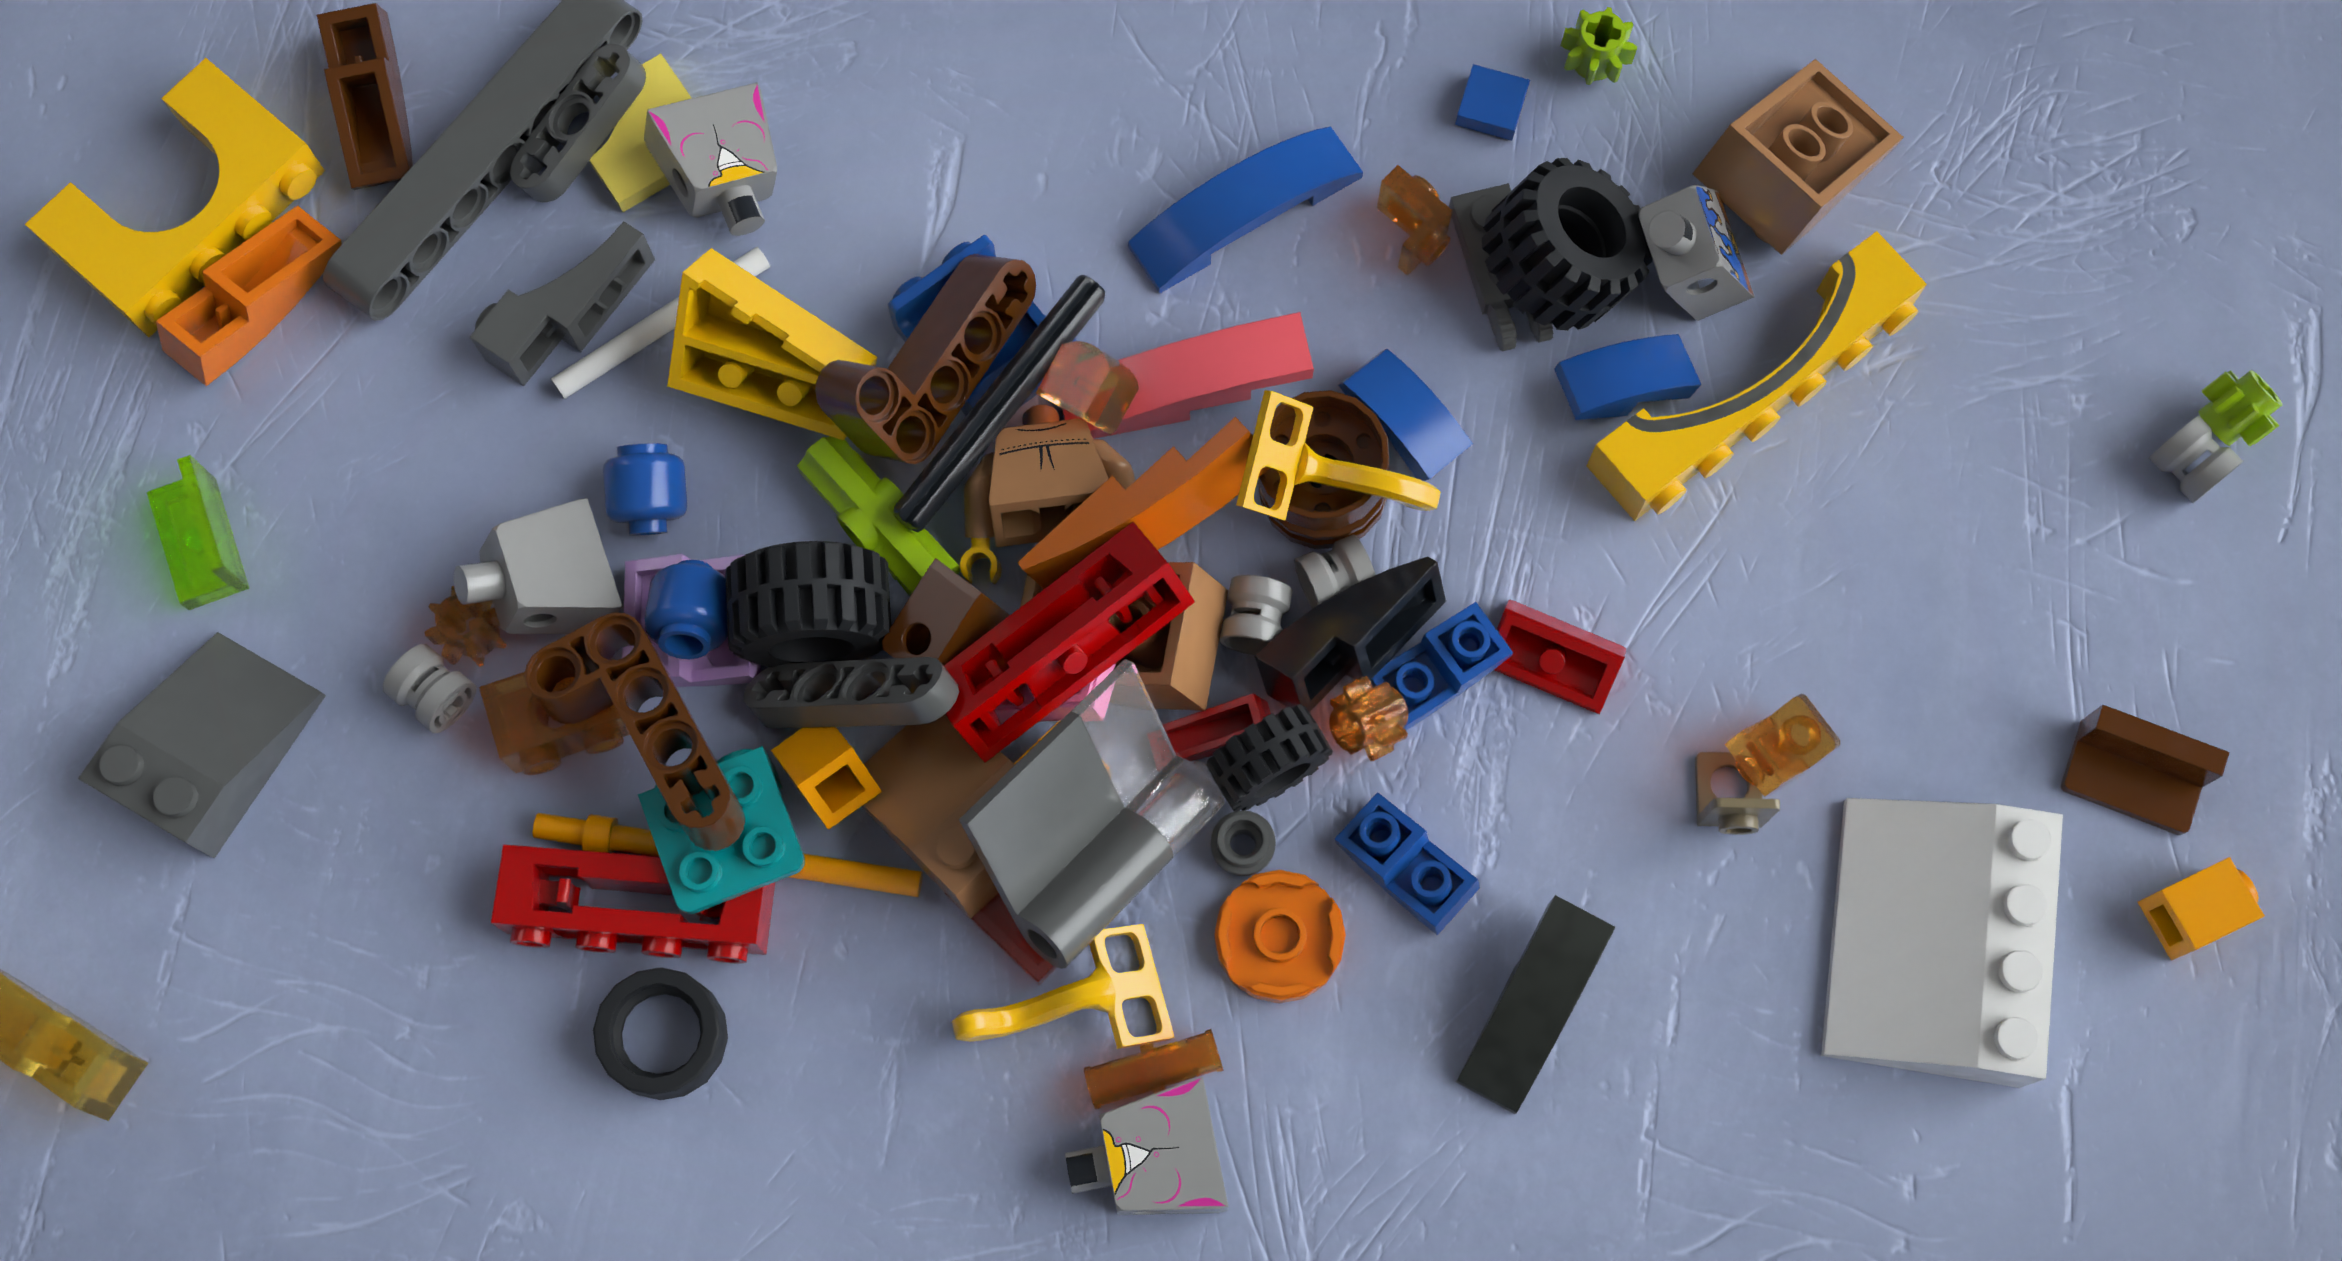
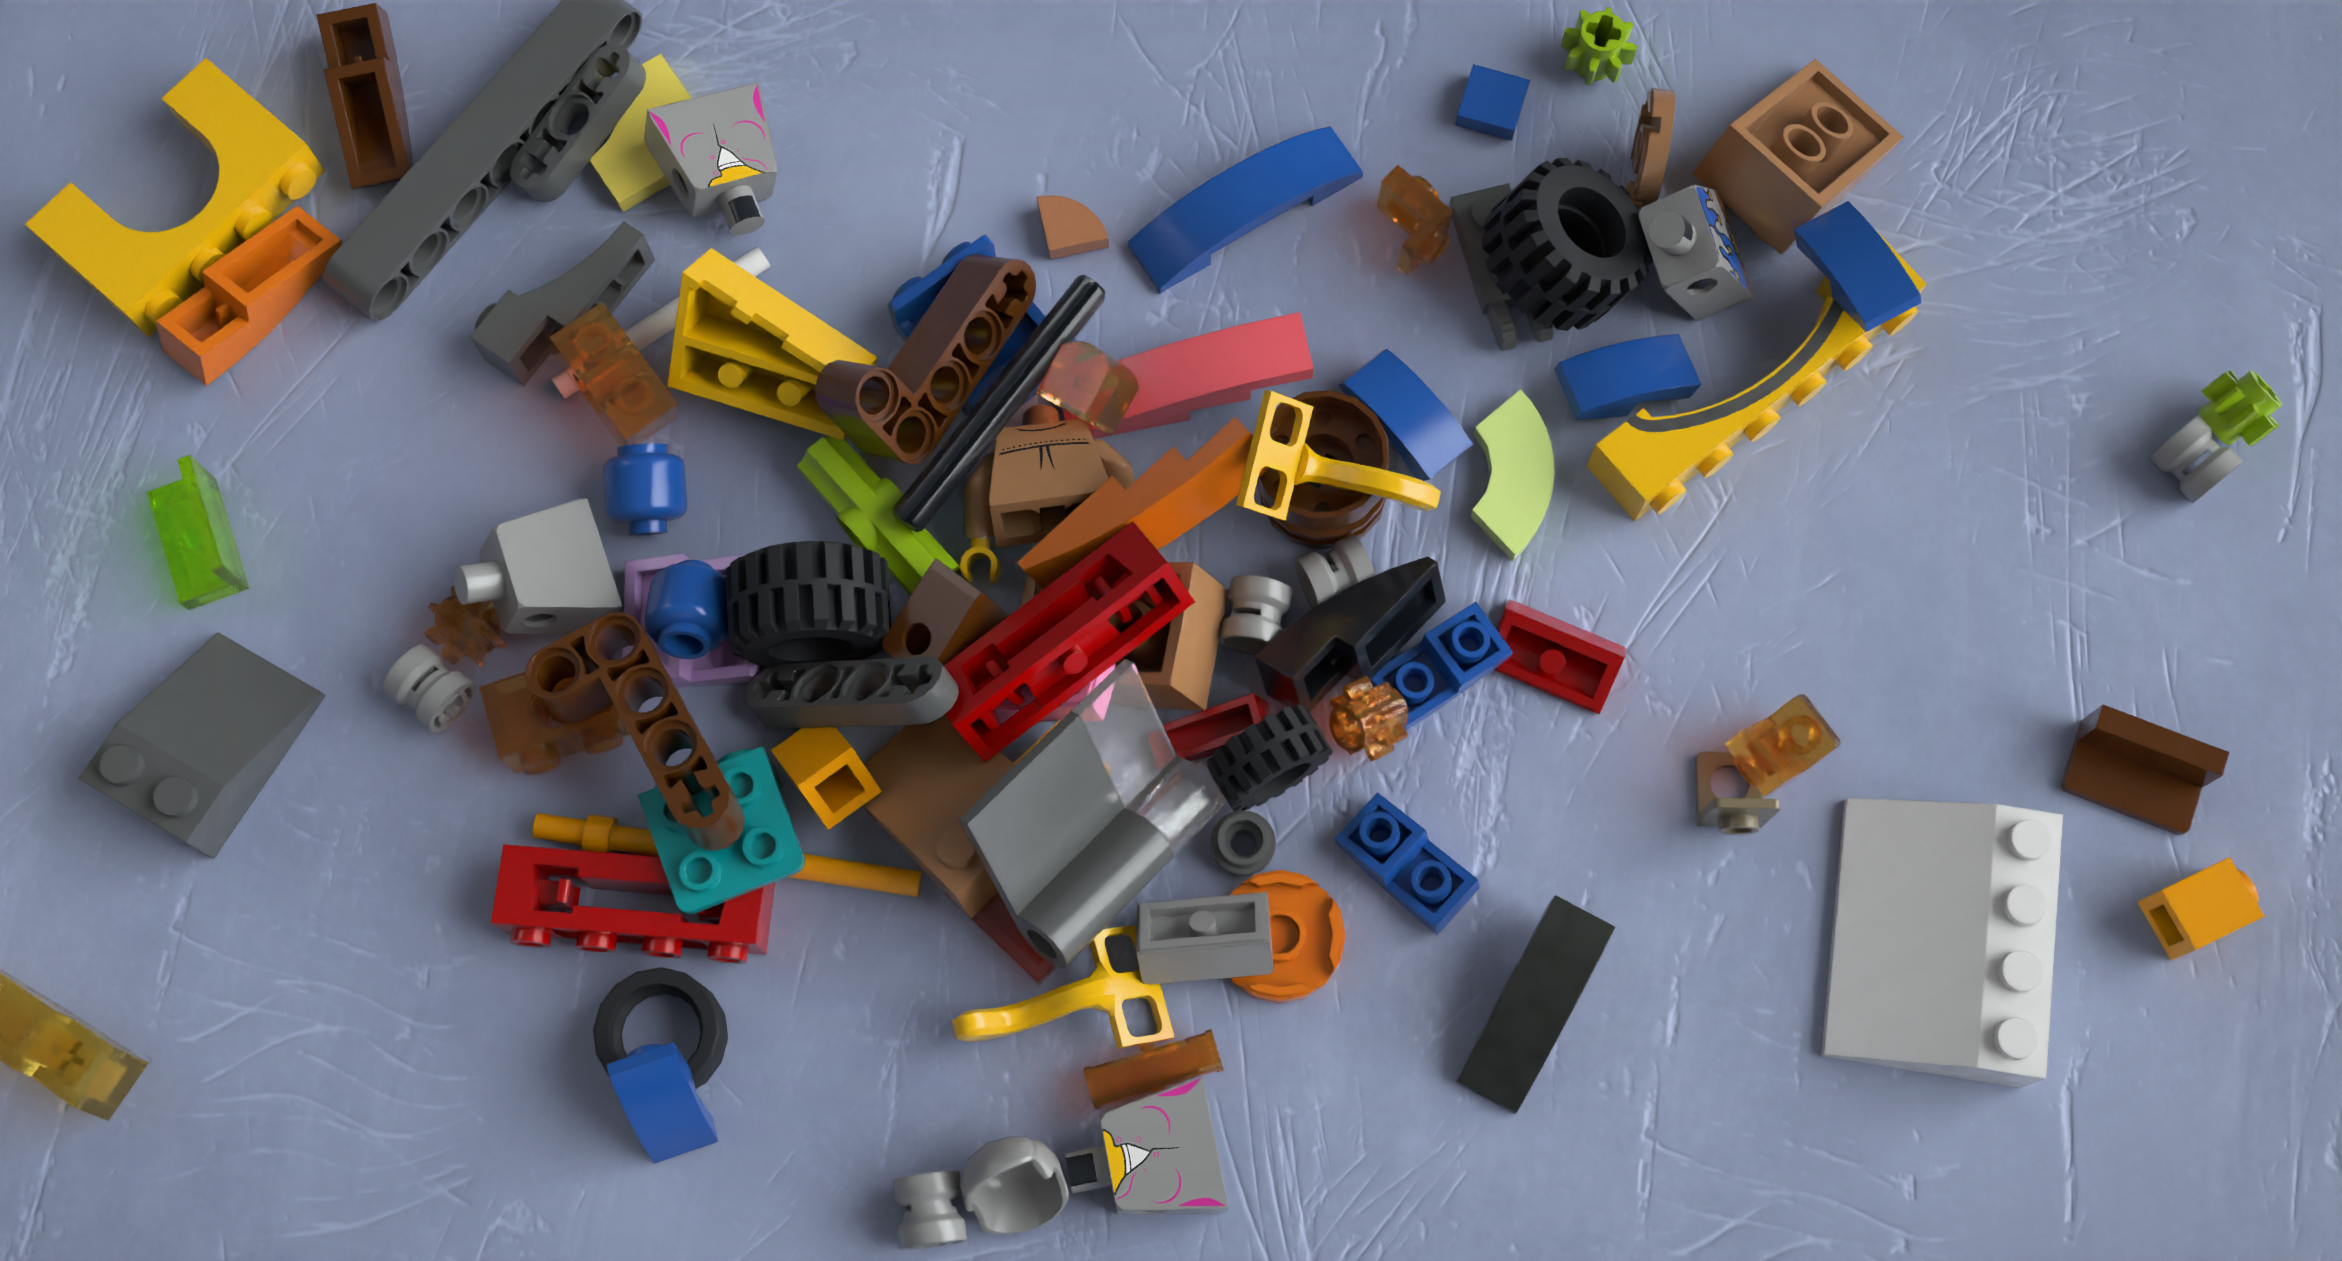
(613, 376): none -> clear orange brick
(662, 1101): none -> blue slope
(930, 1213): none -> light grey wheel
(1013, 1185): none -> light grey hair
(1070, 227): none -> nougat tile
(1204, 938): none -> light grey slope
(1519, 474): none -> yellowish green tile
(1651, 146): none -> medium nougat tile
(1859, 264): none -> blue slope

